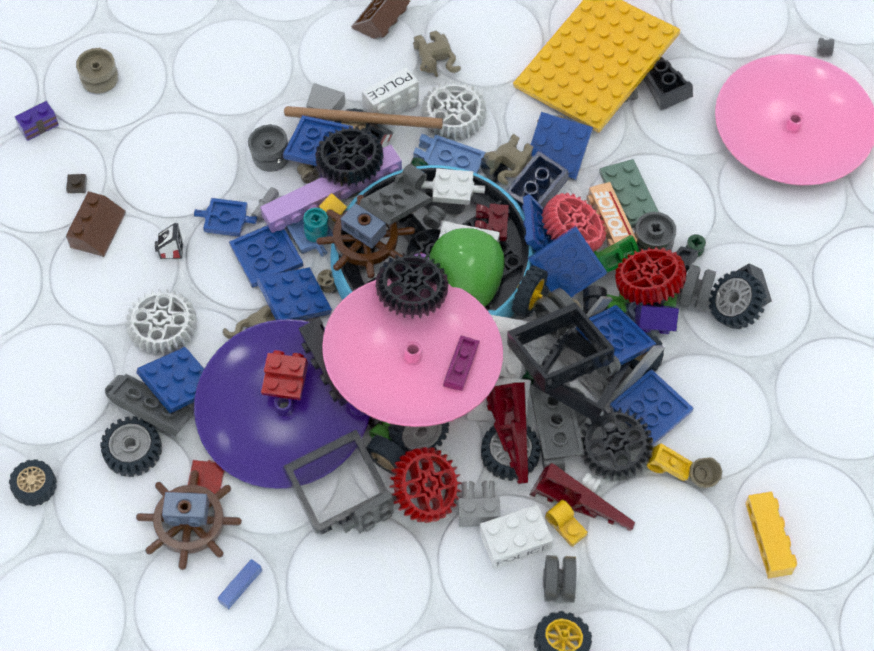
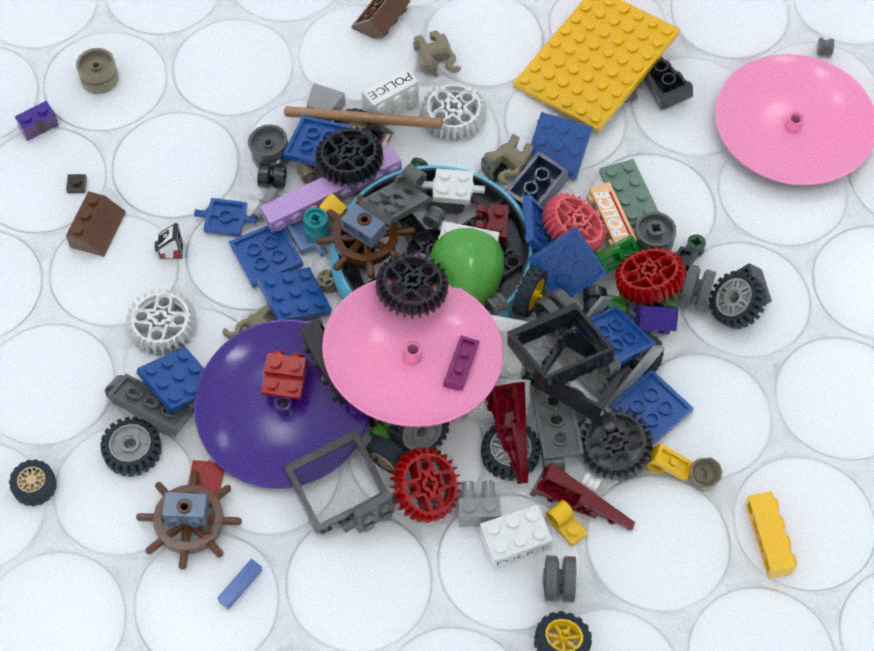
(272, 176): none -> black wheel
(448, 153): medium blue tile -> none
(496, 304): none -> dark grey wheel

